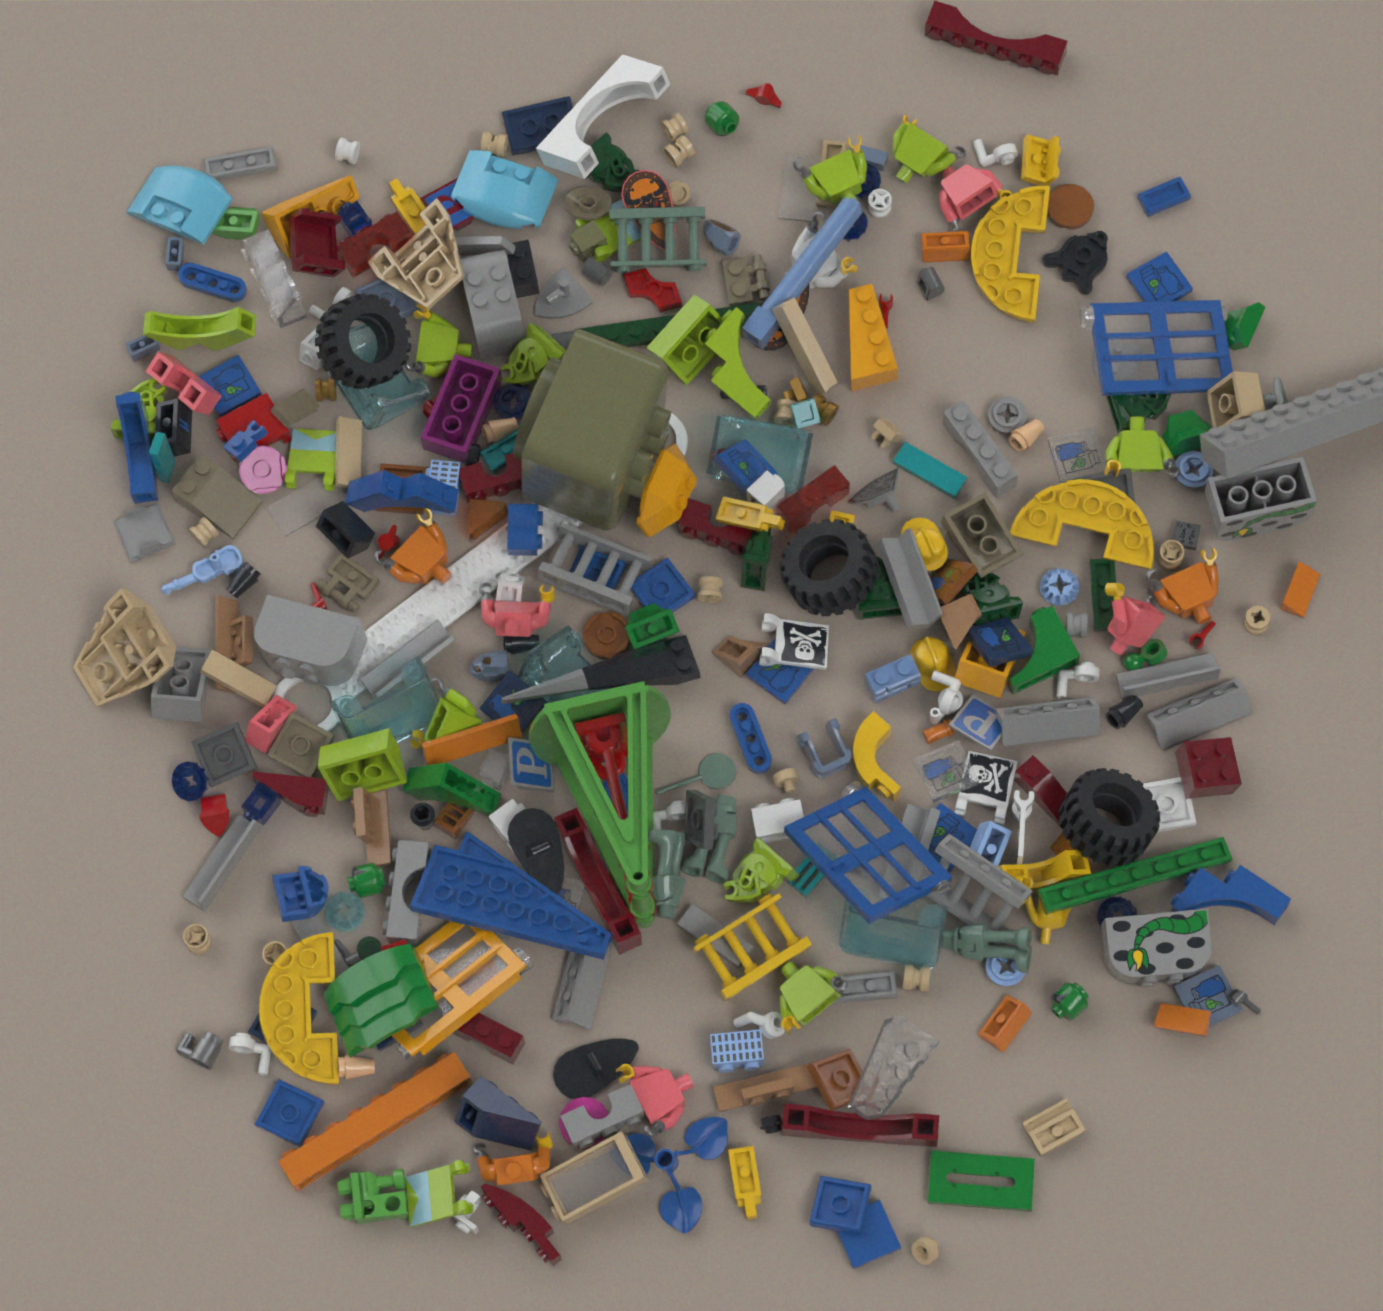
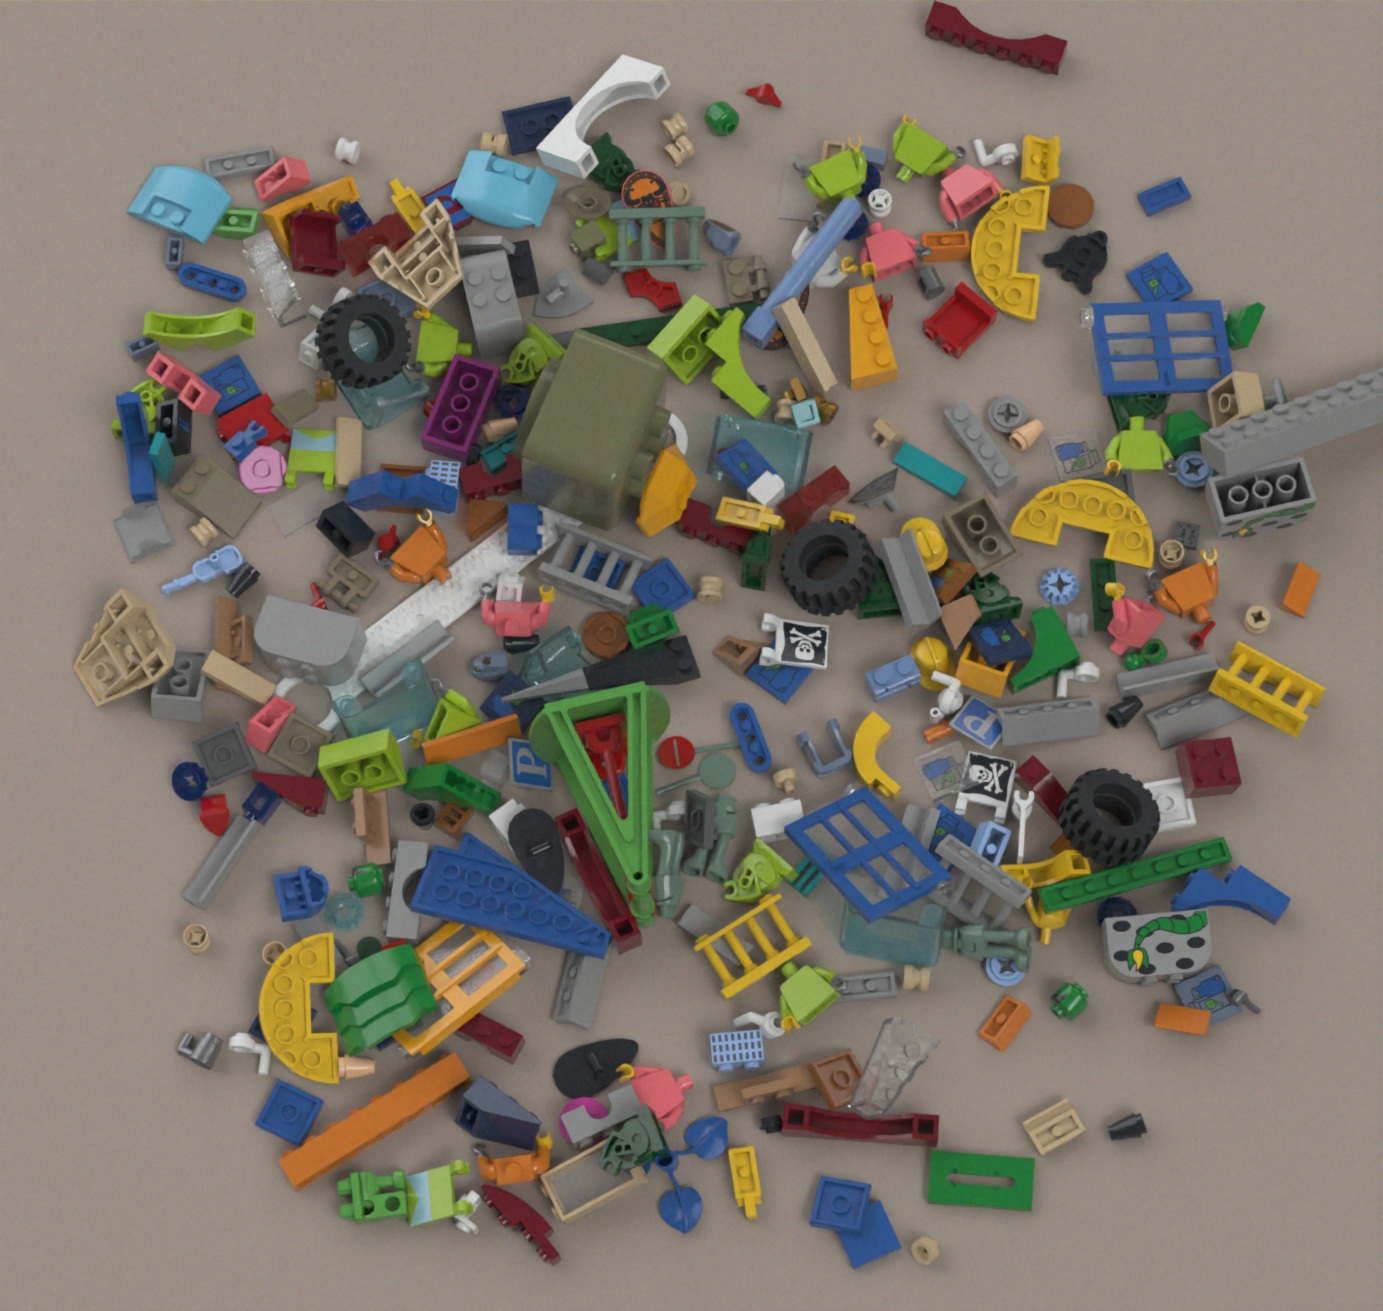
(283, 177): none -> coral arch
(635, 1143): none -> dark green piece
(679, 752): none -> red piece
(889, 252): none -> coral torso
(960, 321): none -> red panel
(1127, 1128): none -> black cone
(1260, 703): none -> yellow fence

